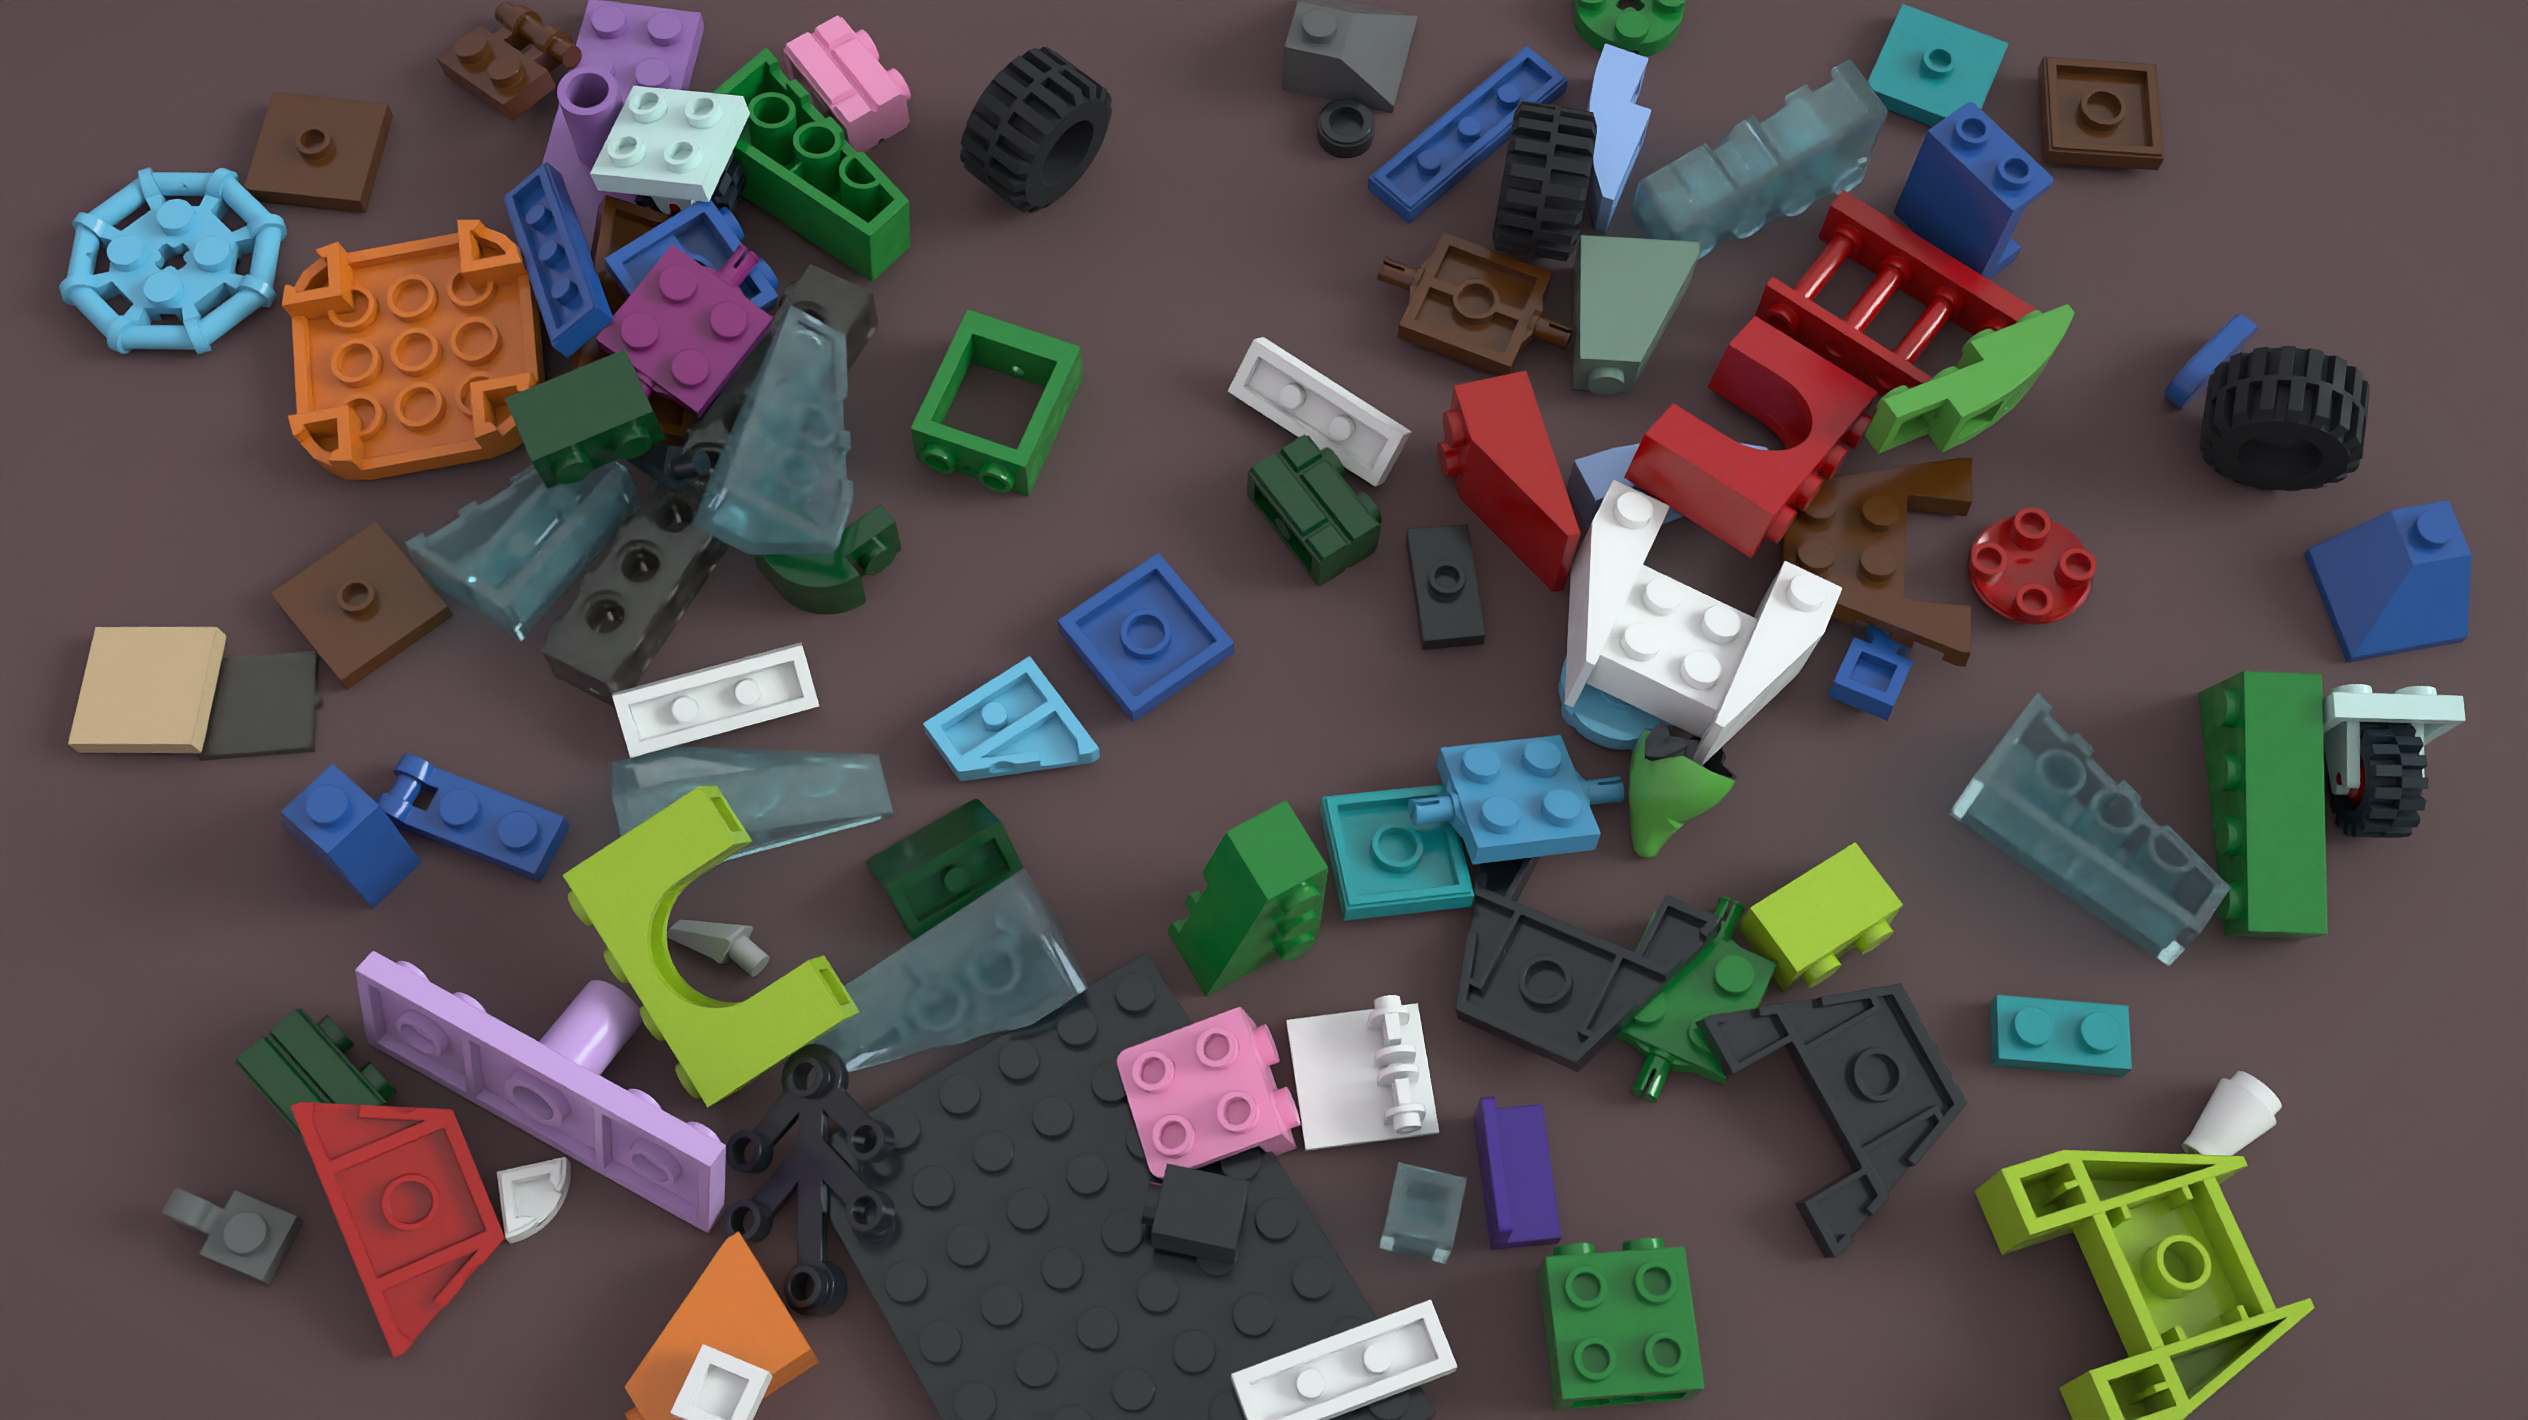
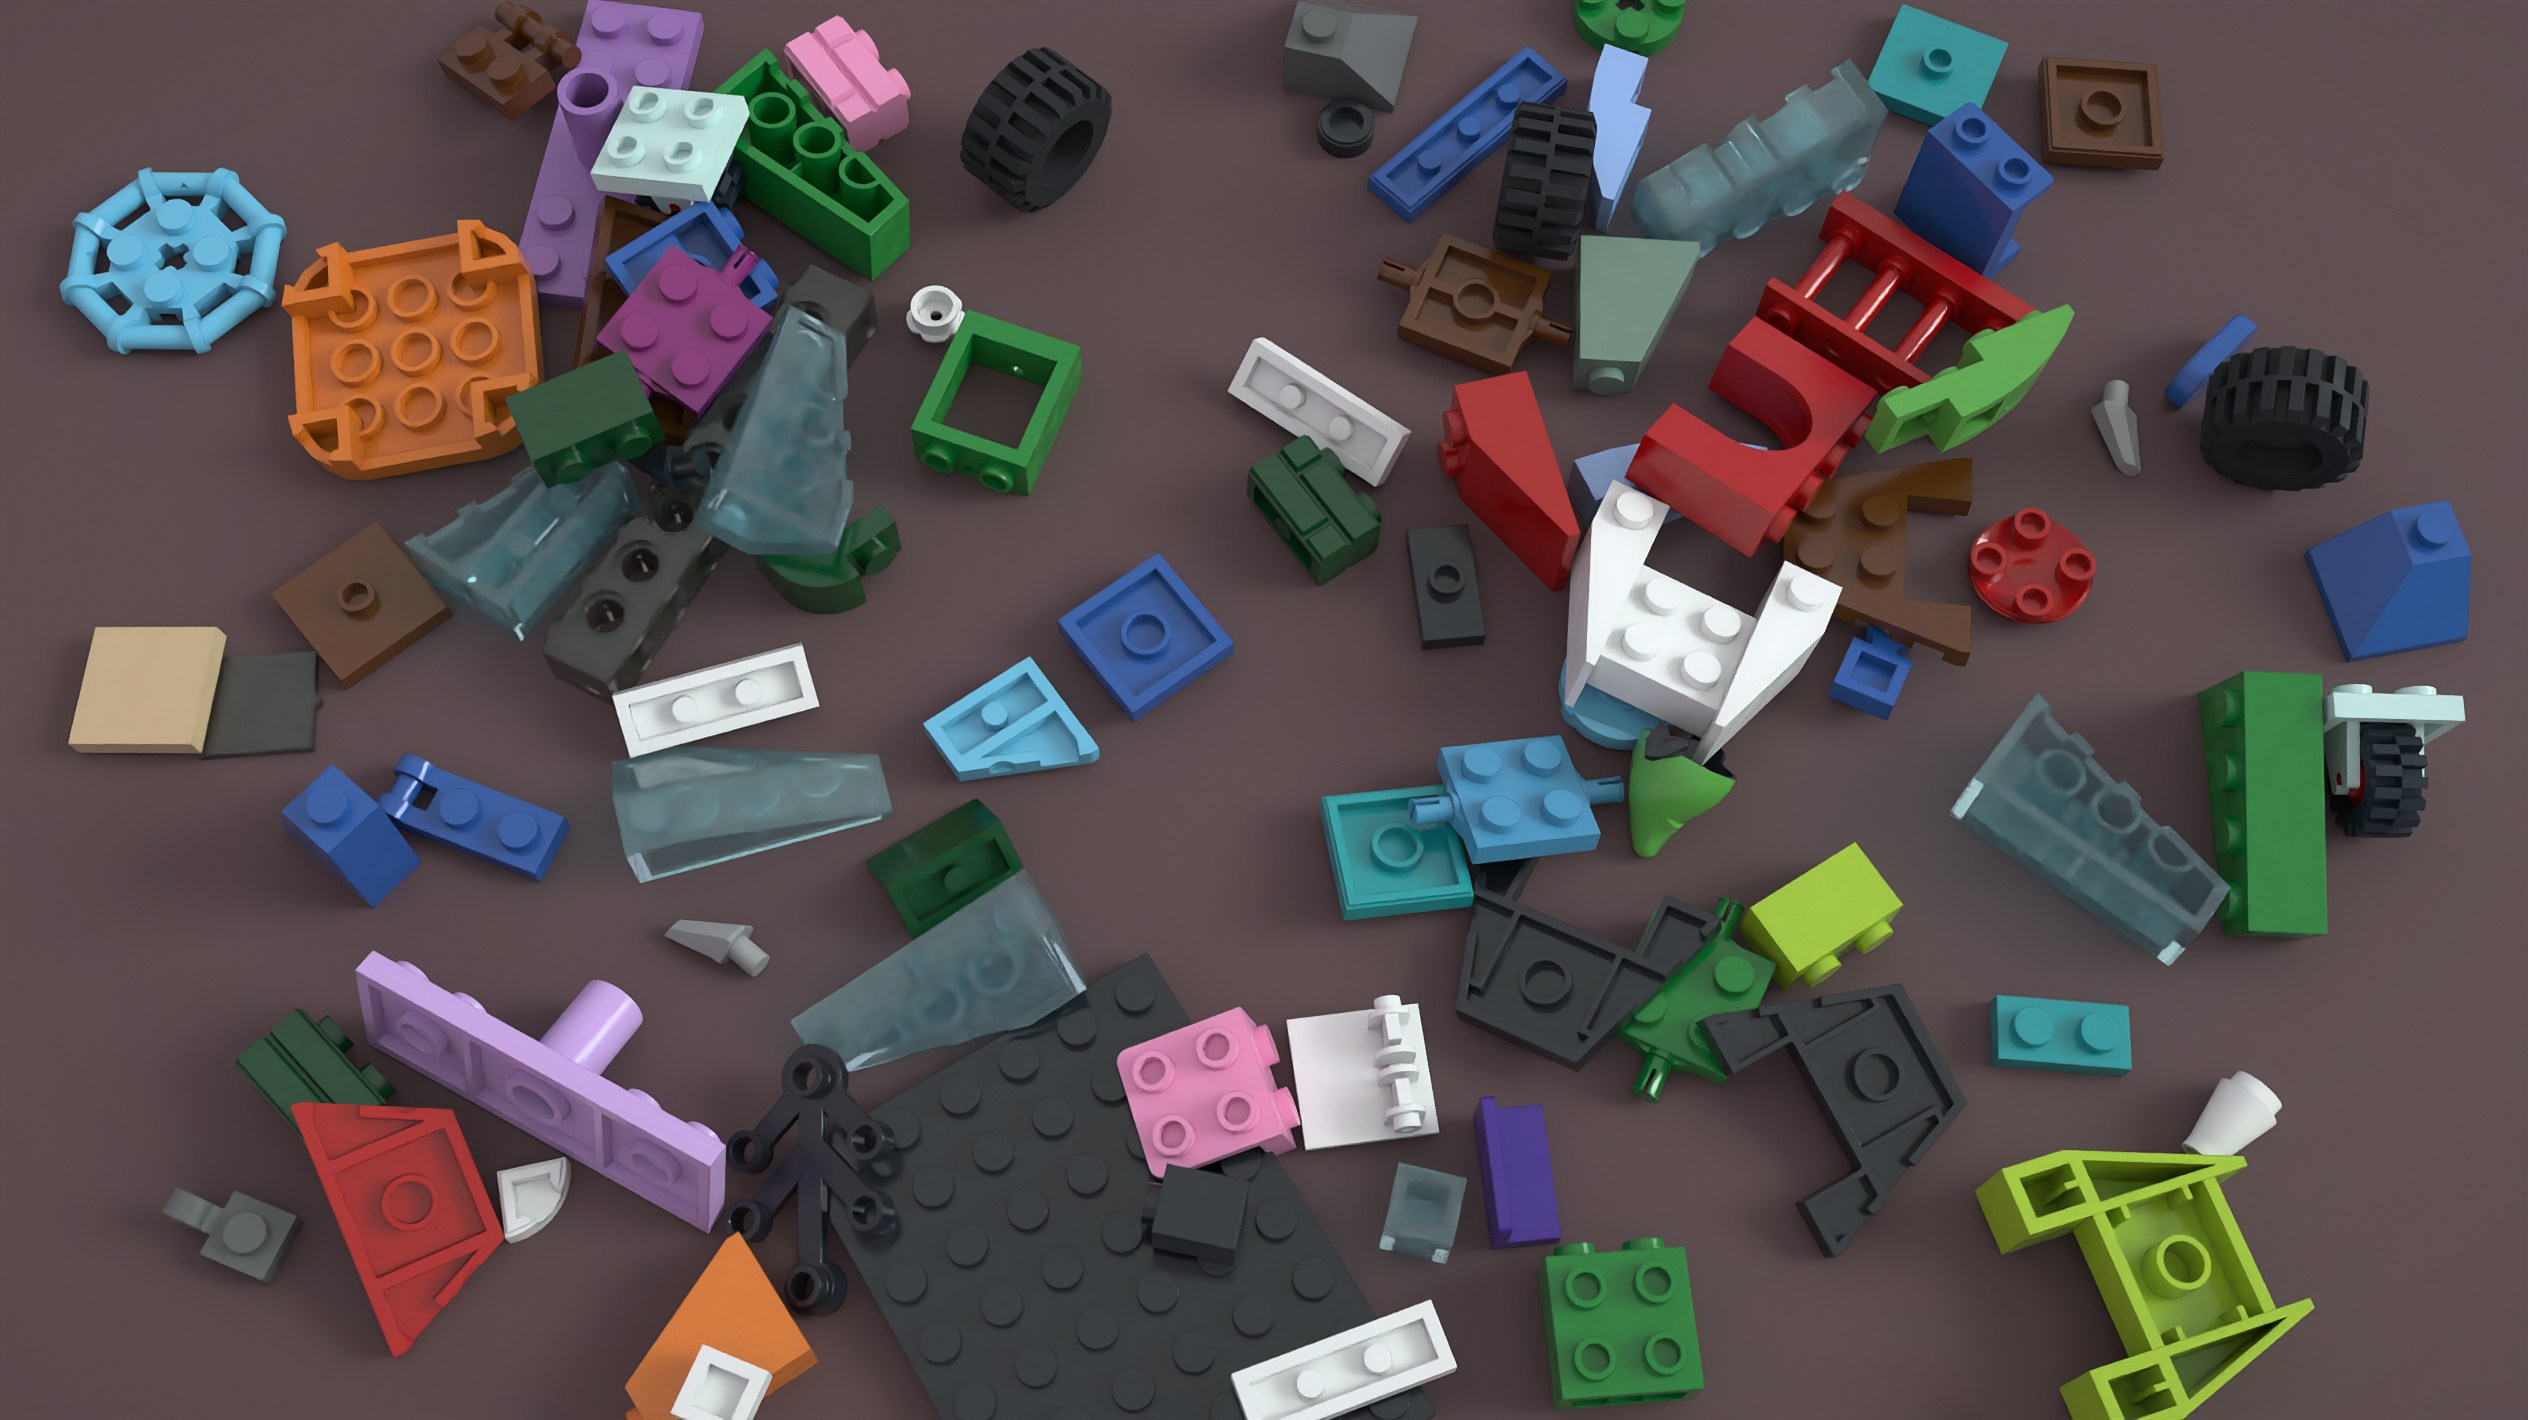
(318, 152): reddish brown plate -> none
(557, 260): blue tile -> none
(629, 899): lime arch -> none
(931, 302): none -> white plate
(1258, 901): green wedge -> none
(2119, 427): none -> light grey bar

